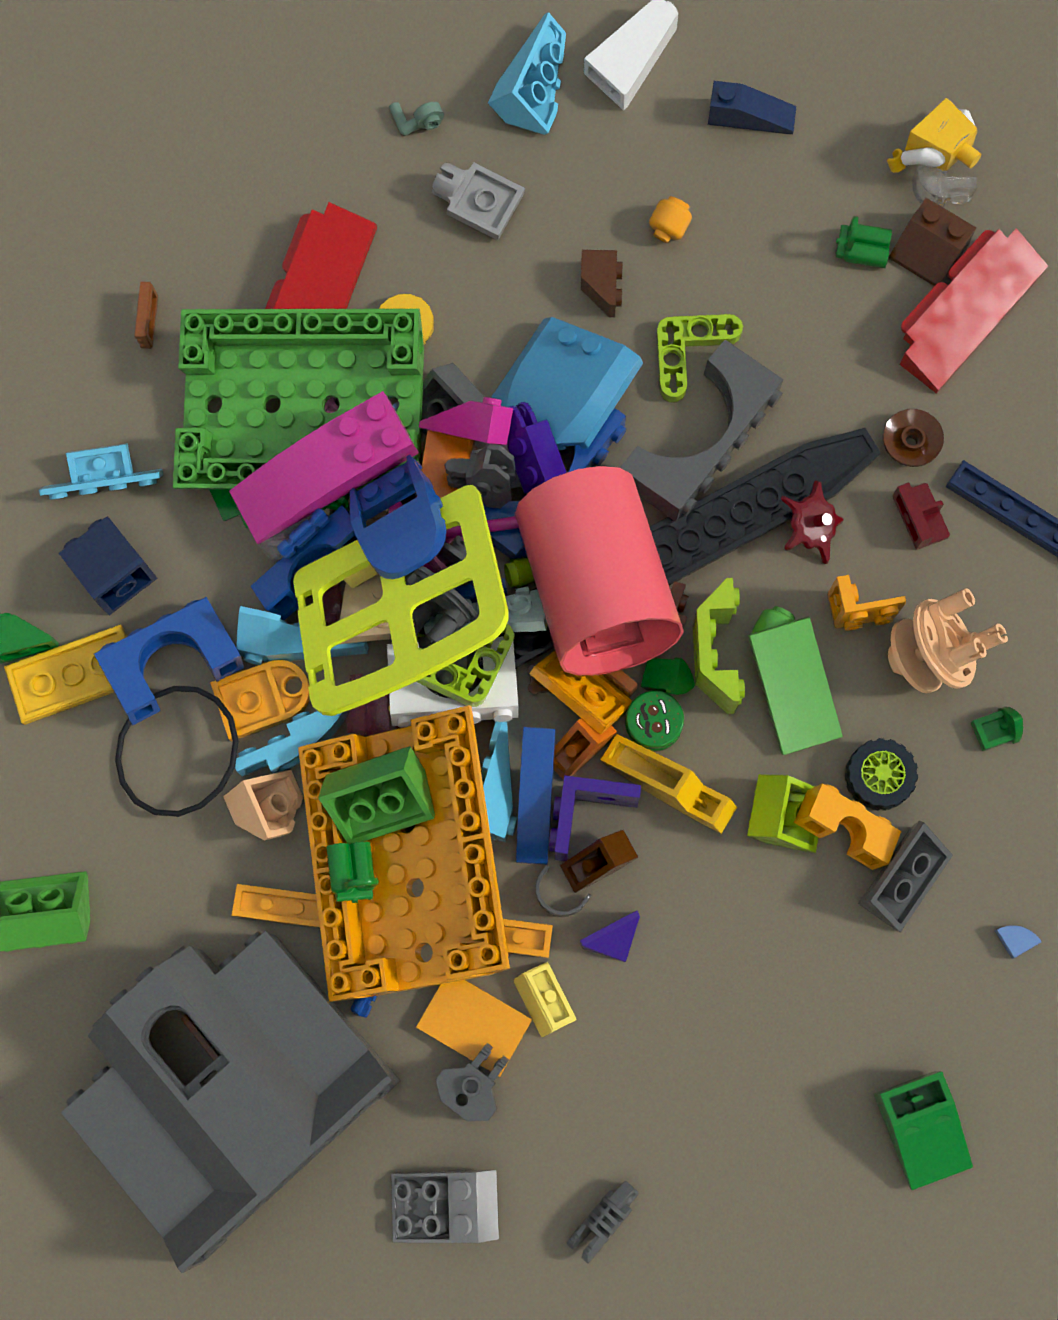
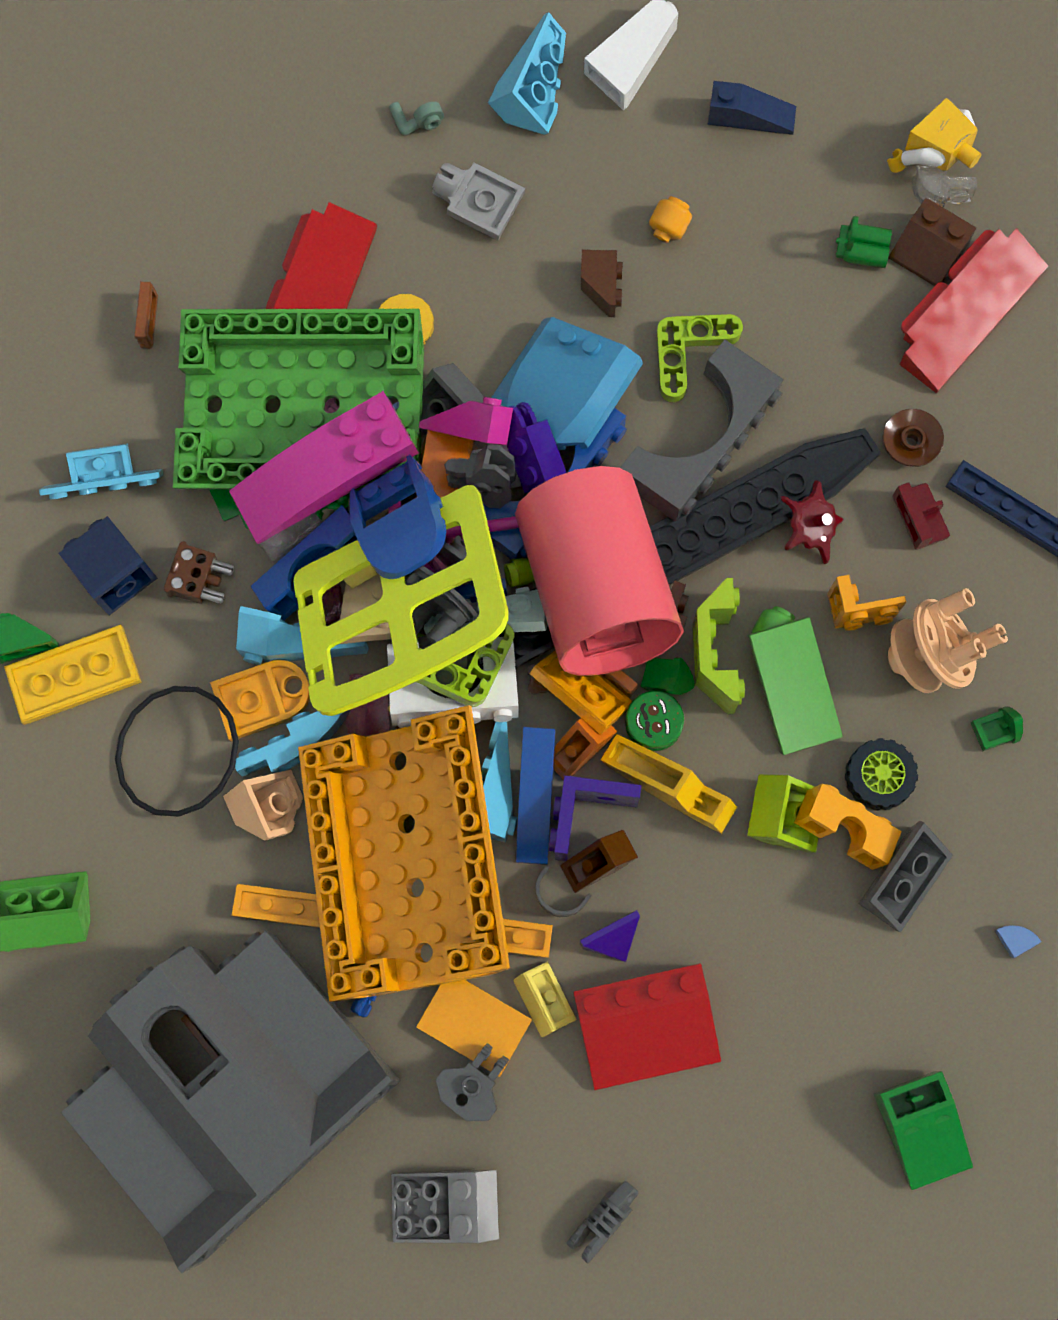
(186, 566): none -> reddish brown piece
(191, 626): blue arch -> none
(303, 533): blue axle -> none
(351, 871): green piece -> none
(378, 796): bright green slope -> none
(647, 1026): none -> red slope

